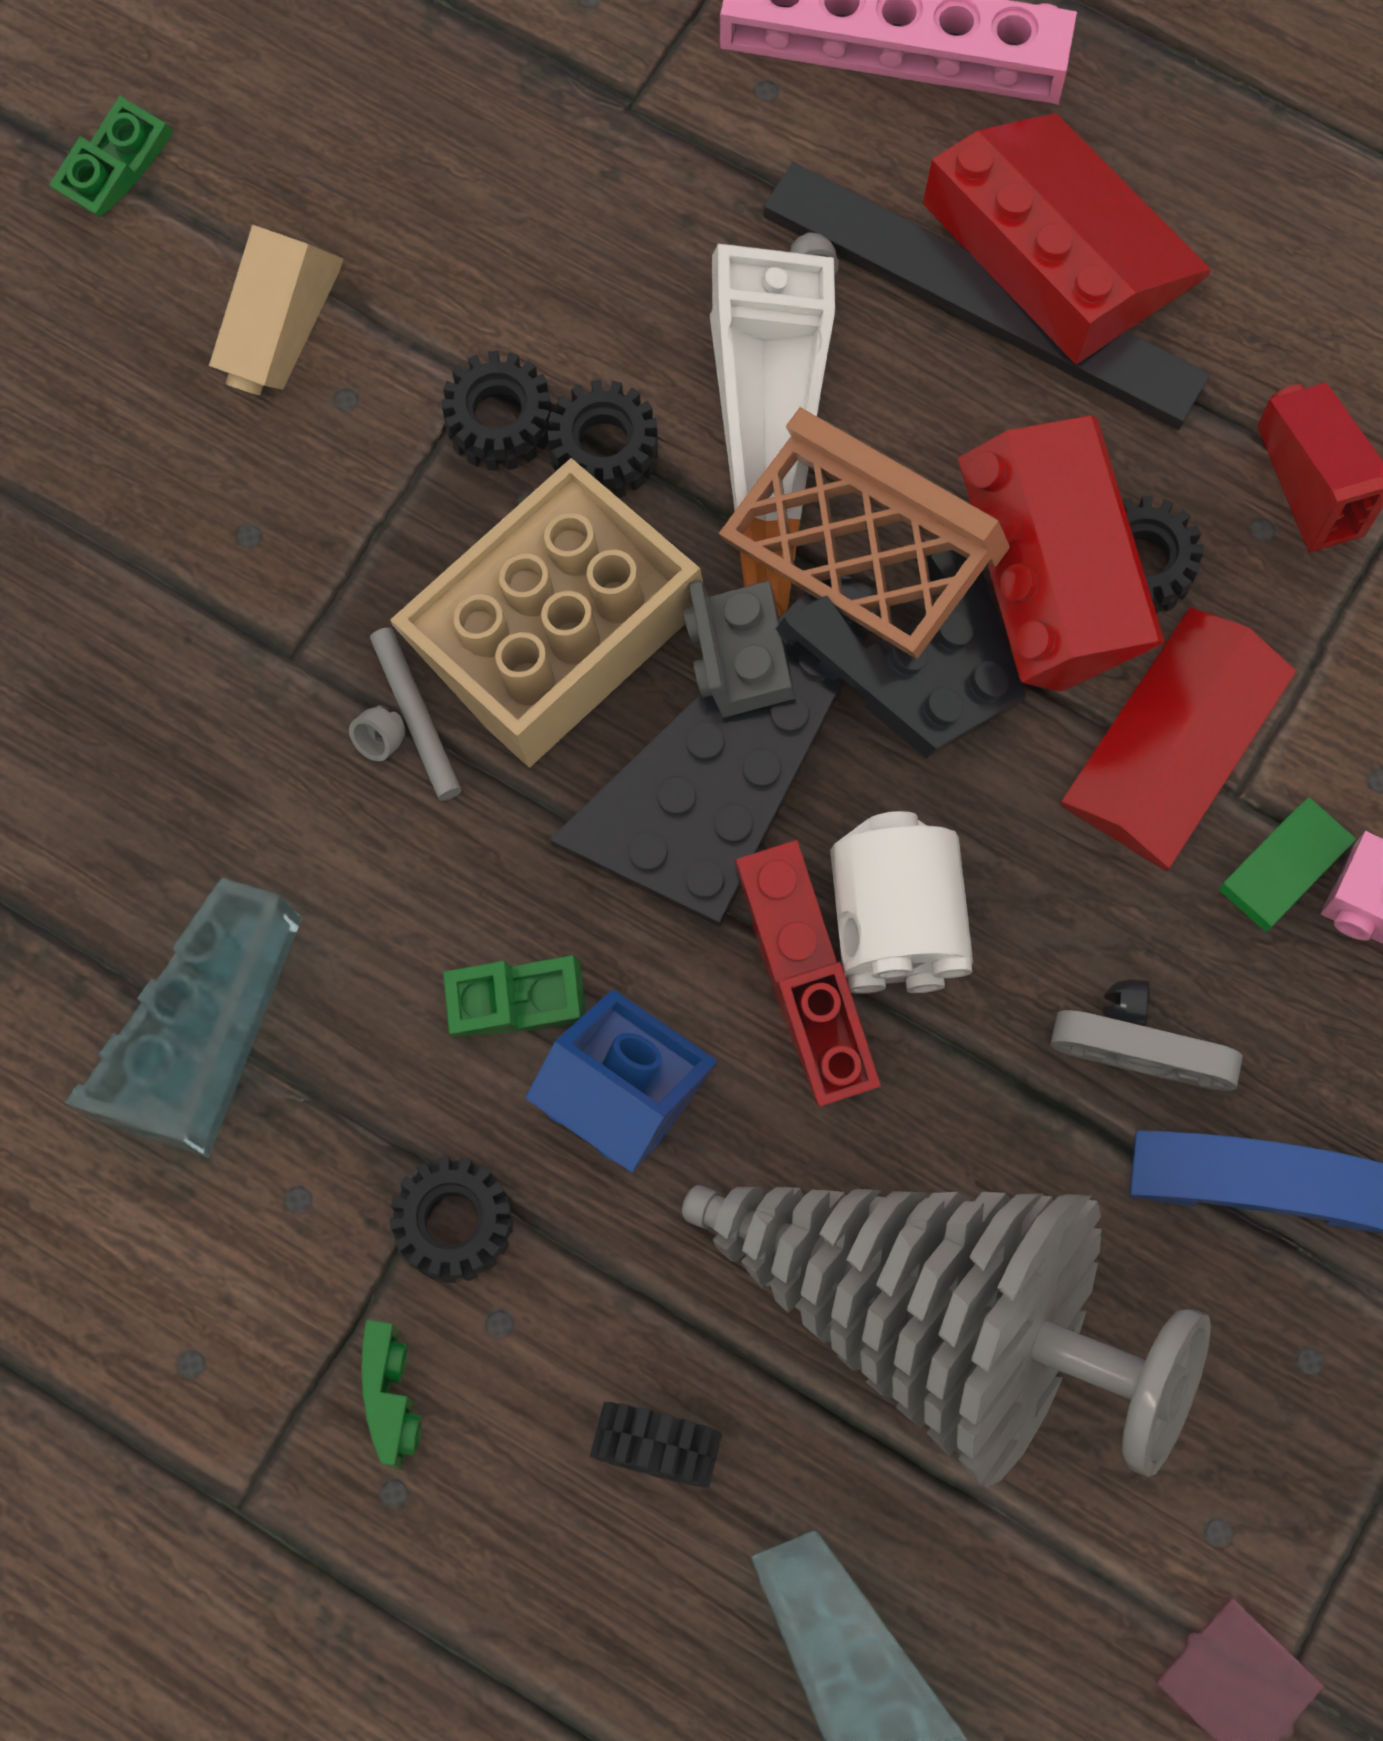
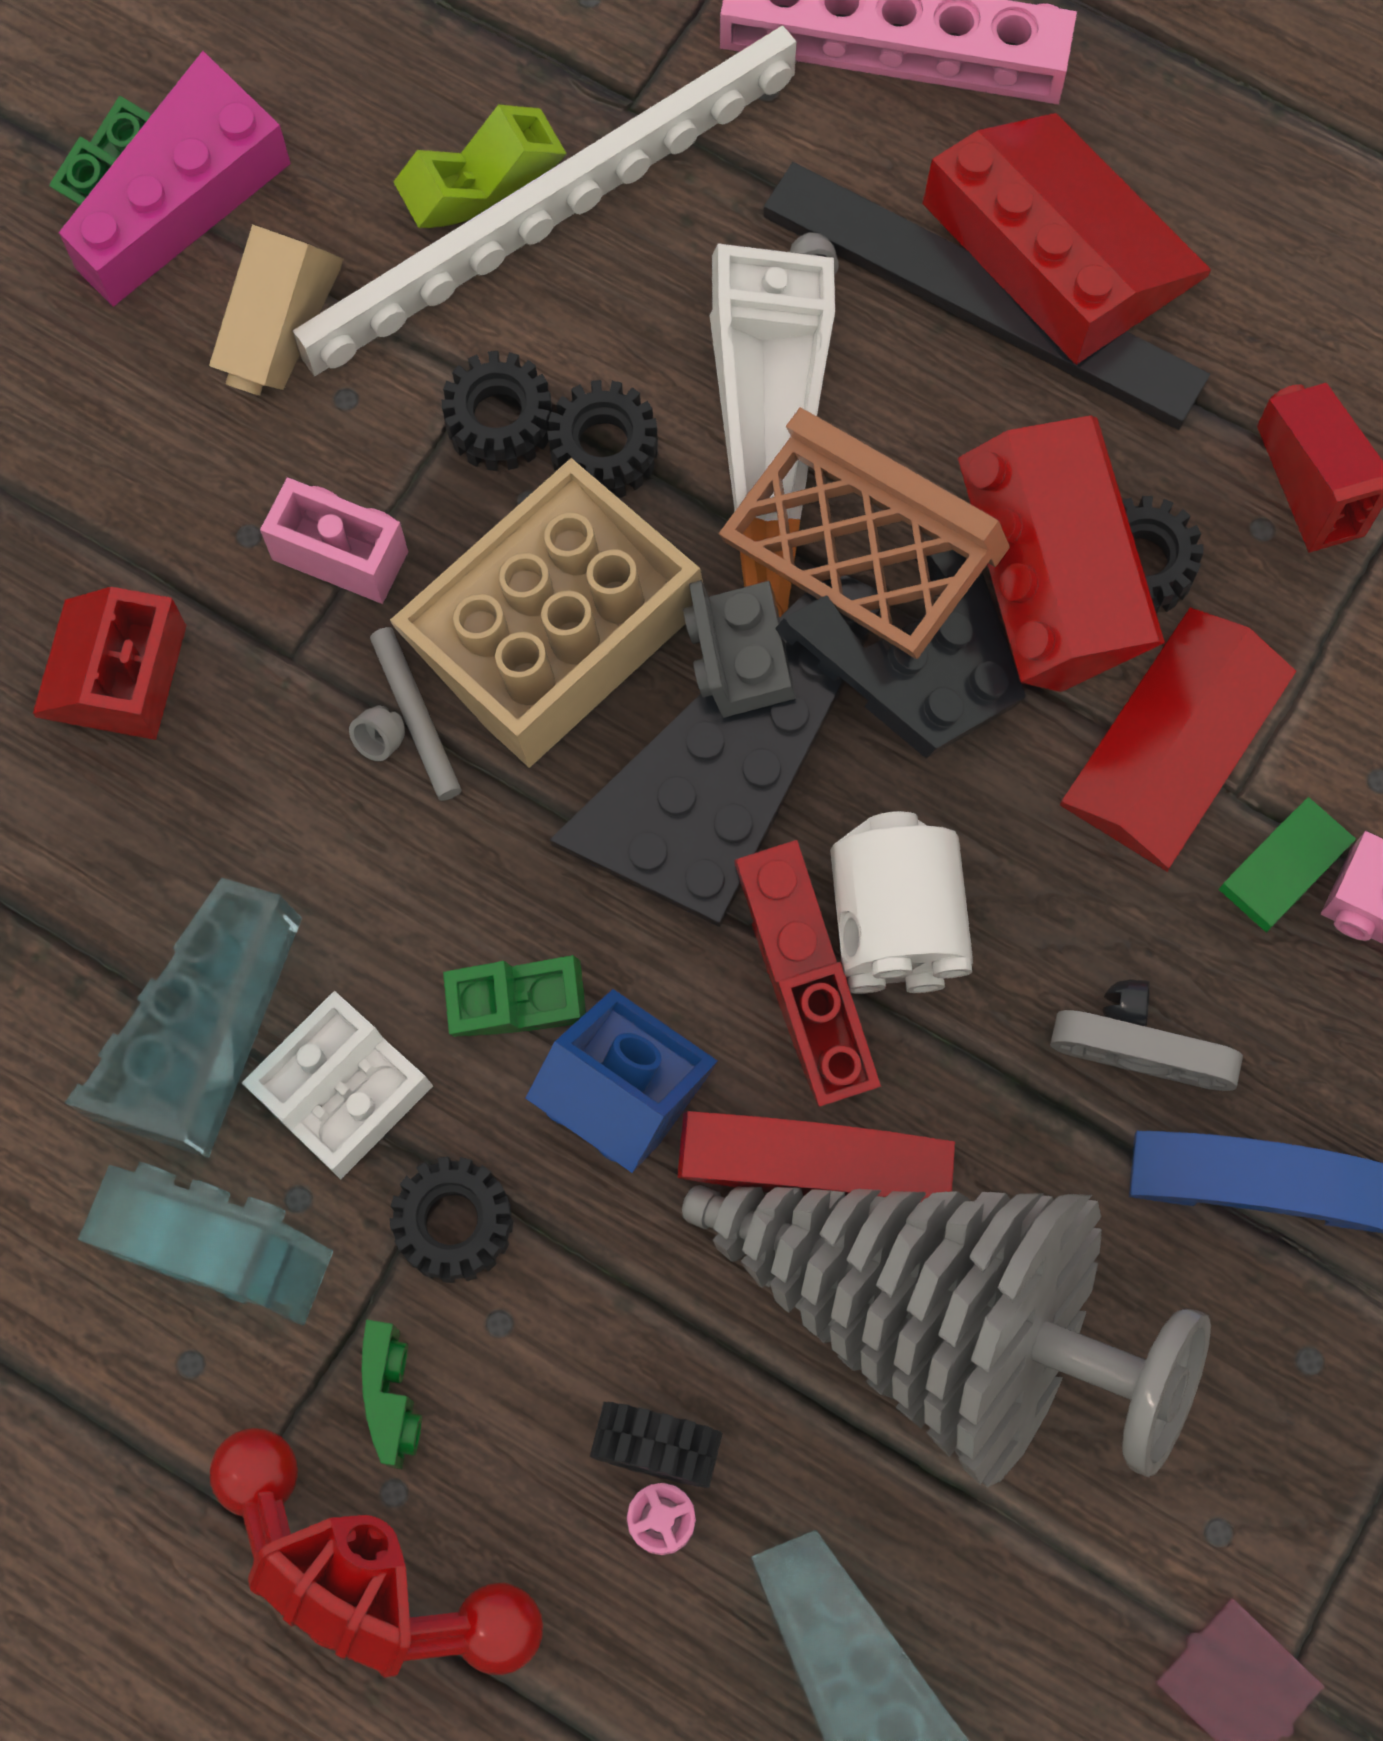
(112, 662): none -> red slope
(174, 181): none -> dark pink wedge
(206, 1239): none -> clear light blue wedge
(335, 539): none -> bright pink brick
(337, 1084): none -> white slope
(349, 1577): none -> red piece
(500, 159): none -> lime brick
(537, 207): none -> white plate
(657, 1509): none -> bright pink wheel
(810, 1156): none -> red slope

